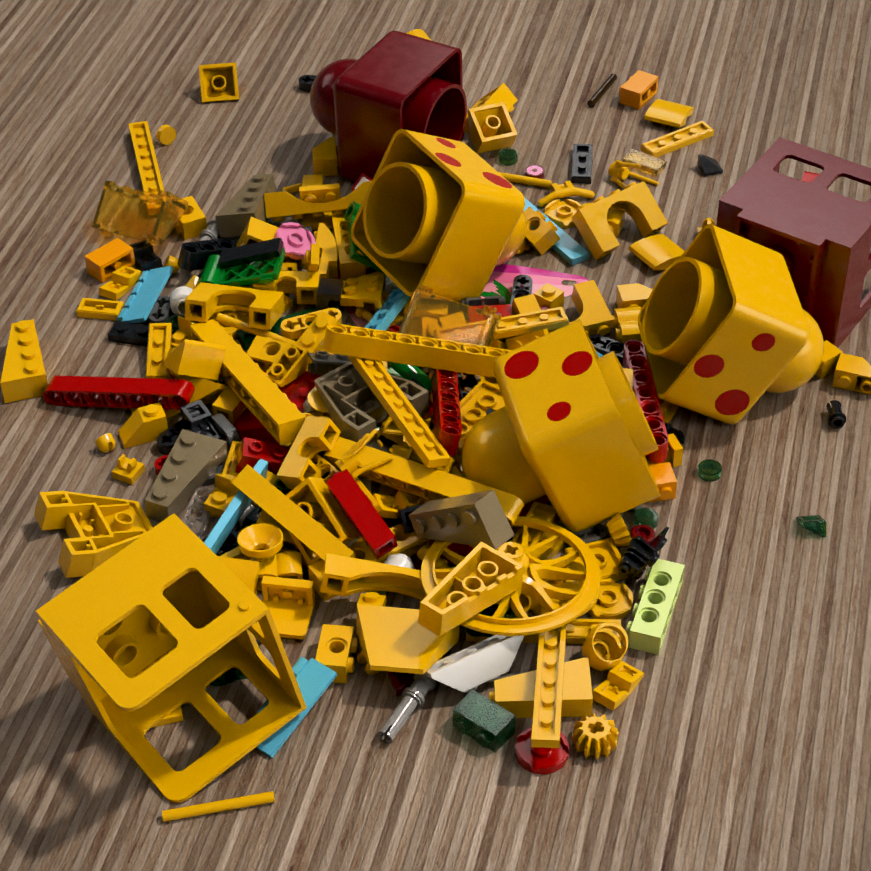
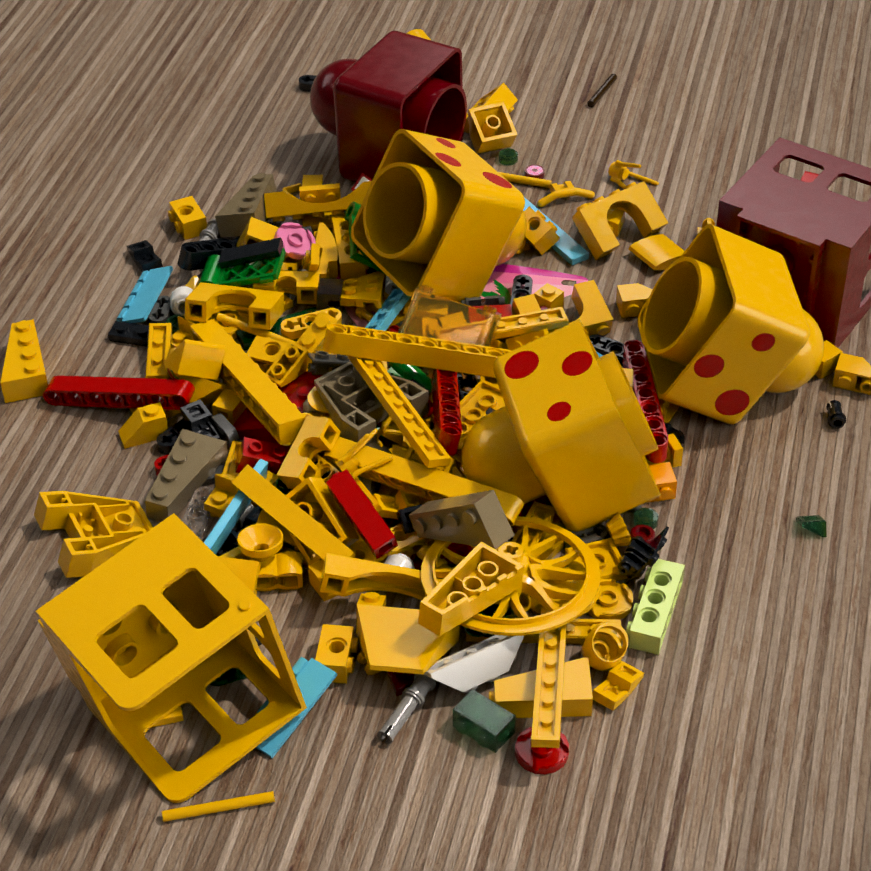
(99, 309): yellow tile -> none
(105, 443): yellow hinge -> none
(109, 258): light orange brick -> none
(121, 282): yellow slope -> none
(128, 470): yellow tile -> none
(138, 213): clear yellow windscreen -> none
(145, 157): yellow plate -> none
(166, 134): yellow tile -> none
(172, 261): yellow hinge -> none
(218, 82): yellow slope -> none
(290, 604): yellow bracket -> none
(325, 158): yellow slope -> none
(562, 212): yellow tile -> none
(582, 163): tile -> none
(595, 736): yellow gear -> none
(626, 324): yellow brick -> none
(638, 89): light orange brick -> none
(648, 163): clear yellow tile -> none
(668, 113): yellow slope -> none
(677, 139): yellow tile -> none
(708, 165): black slope -> none
(709, 470): clear green tile -> none

